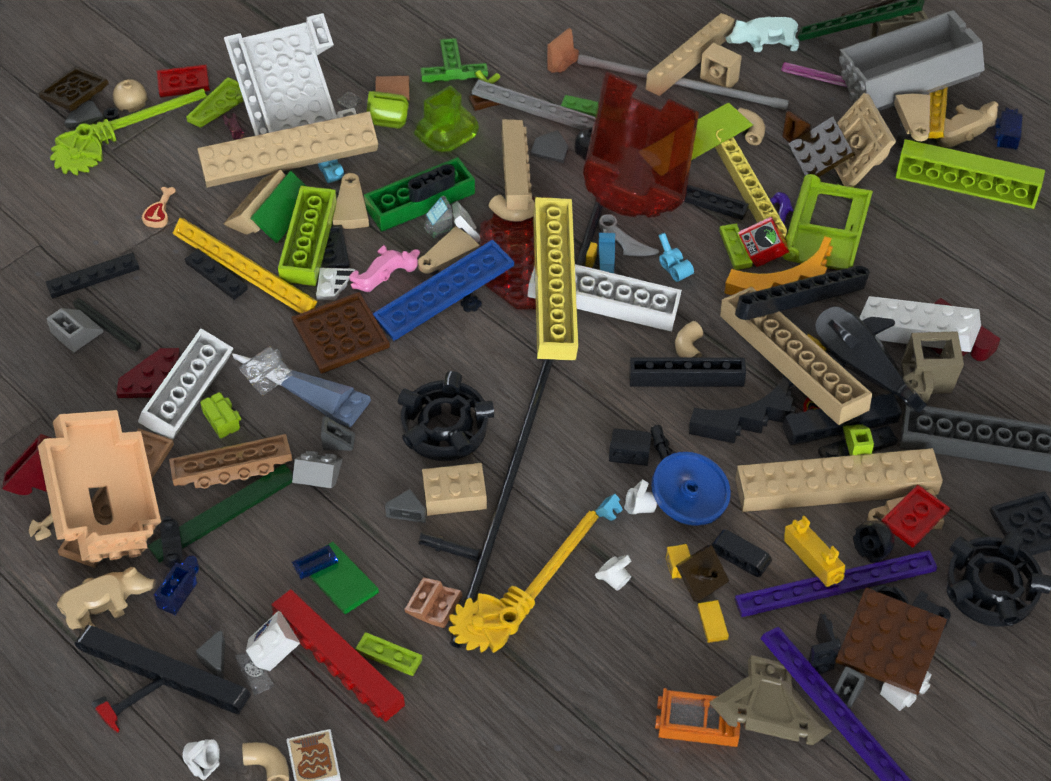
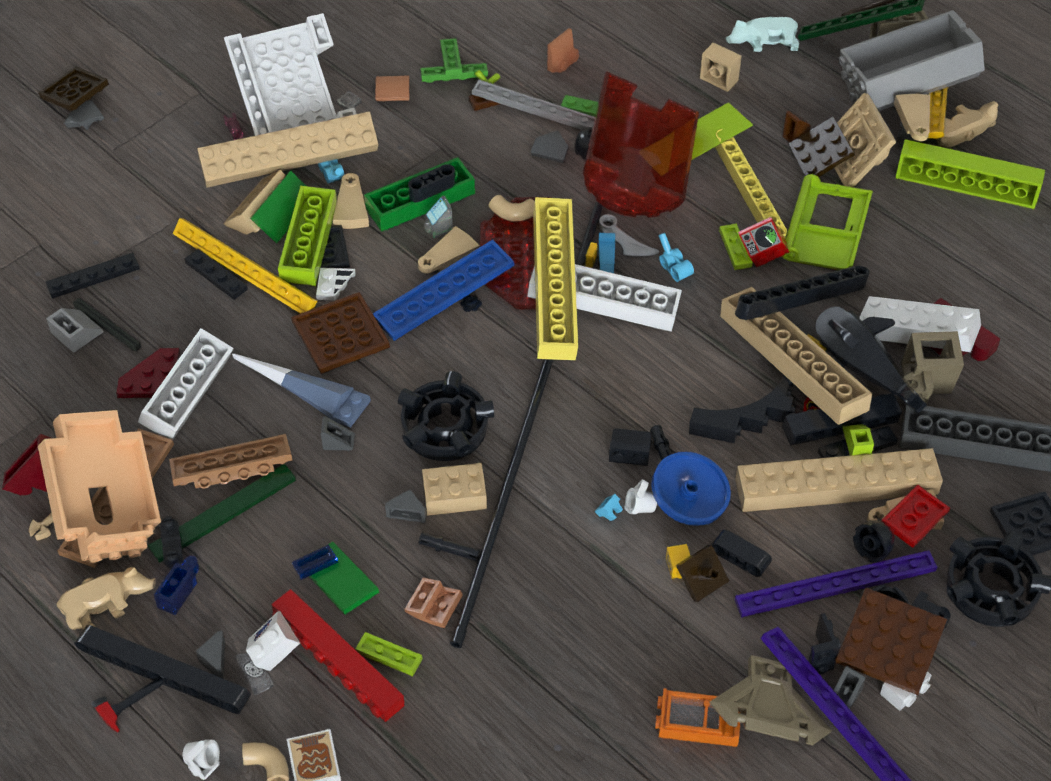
(82, 147): lime piece -> none
(111, 114): black bush -> none
(129, 95): tan cylinder -> none
(155, 214): light nougat piece -> none
(182, 80): red tile -> none
(220, 414): lime brick -> none
(221, 100): lime wing -> none
(266, 370): clear bracket -> none
(316, 469): light grey slope -> none
(382, 268): bright pink animal -> none
(387, 109): lime cylinder -> none
(446, 122): clear neon green piece -> none
(464, 221): white wing -> none
(485, 620): yellow piece -> none
(516, 165): tan brick -> none
(614, 572): white piece -> none
(686, 338): tan cylinder -> none
(686, 372): black brick -> none
(688, 54): tan brick -> none
(712, 621): yellow tile -> none
(716, 202): black plate -> none
(756, 132): tan cylinder -> none
(773, 102): light grey piece -> none
(785, 205): dark purple piece -> none
(813, 74): magenta axle -> none
(814, 266): light orange arch -> none
(814, 552): yellow brick -> none
(1009, 129): clear blue brick -> none

